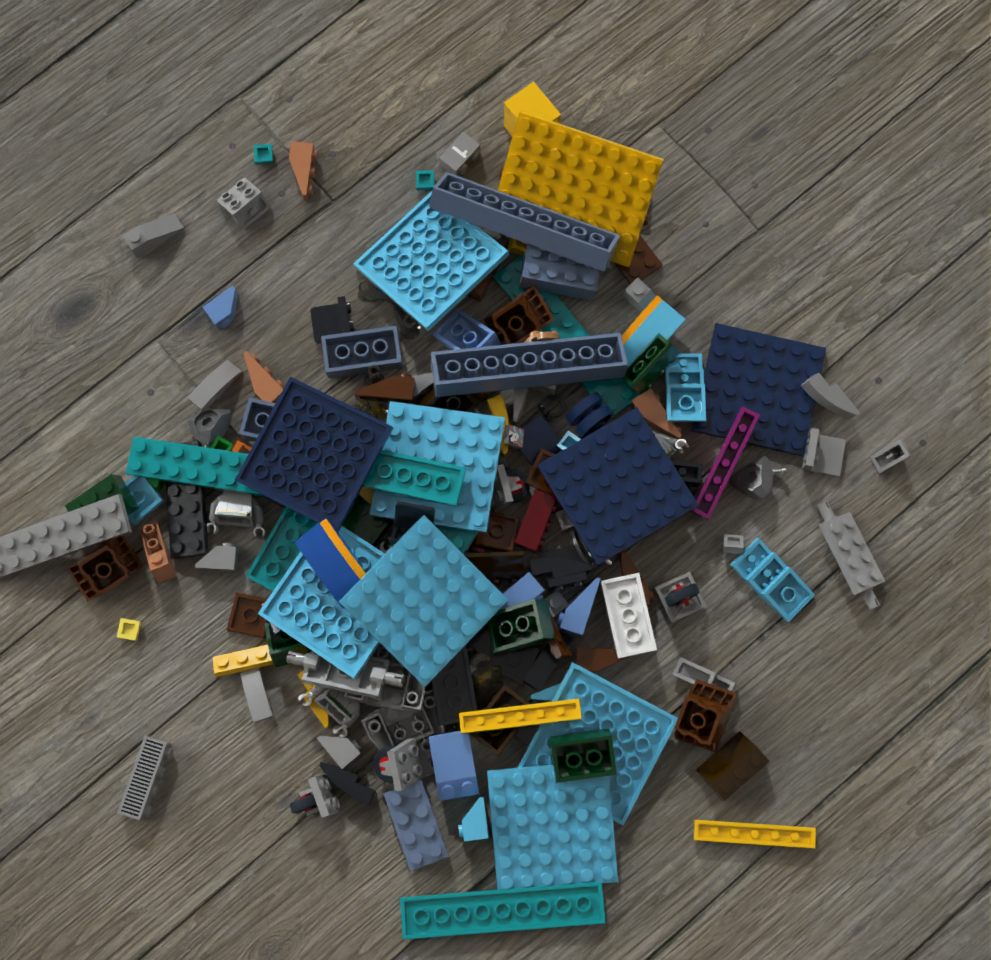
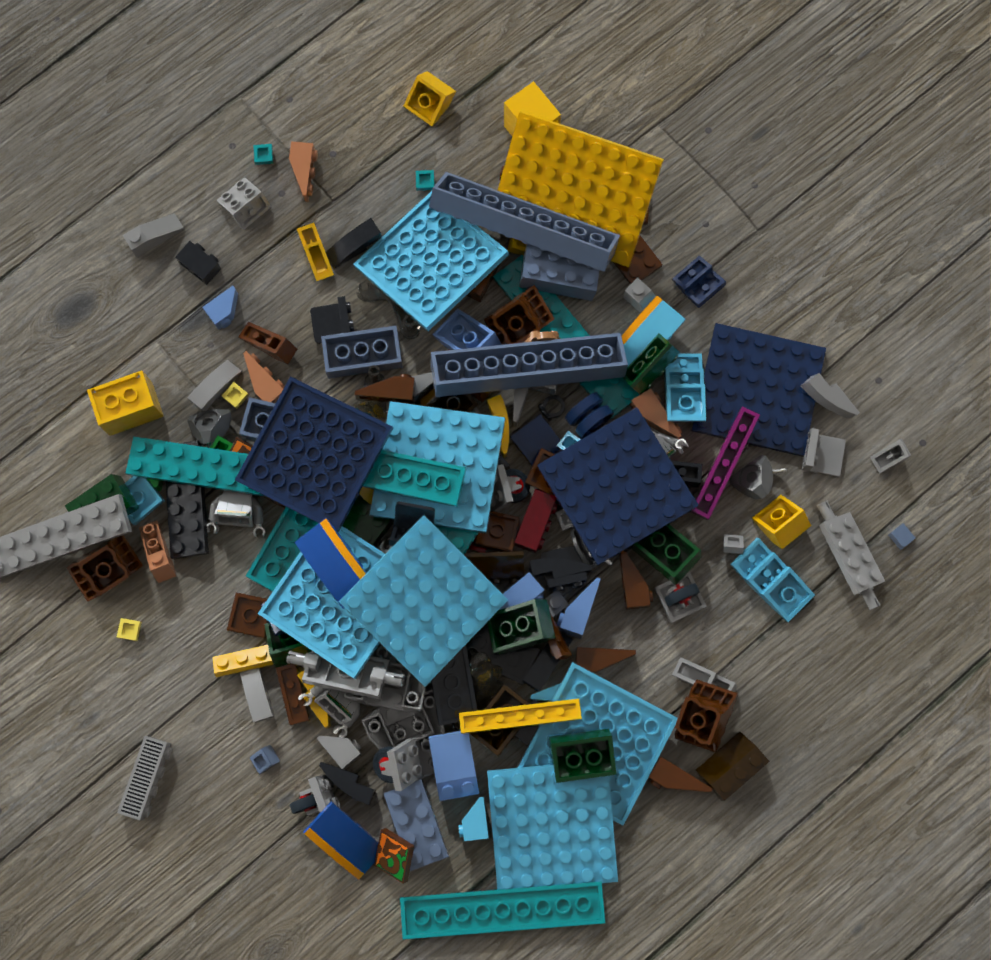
(125, 403): none -> yellow container
(198, 262): none -> black brick
(220, 559): light grey slope -> none
(235, 395): none -> light yellow plate
(264, 759): none -> sand blue slope
(268, 342): none -> reddish brown slope
(291, 690): none -> reddish brown plate
(315, 251): none -> yellow slope
(343, 840): none -> blue slope
(354, 243): none -> black slope
(394, 855): none -> tile
(429, 98): none -> yellow slope
(460, 155): light grey brick -> none
(513, 436): light grey tile -> none
(628, 615): white plate -> none
(669, 553): none -> dark green brick
(672, 777): none -> reddish brown slope
(699, 281): none -> dark blue slope
(754, 833): yellow plate -> none
(782, 521): none -> yellow slope
(901, 536): none -> sand blue slope

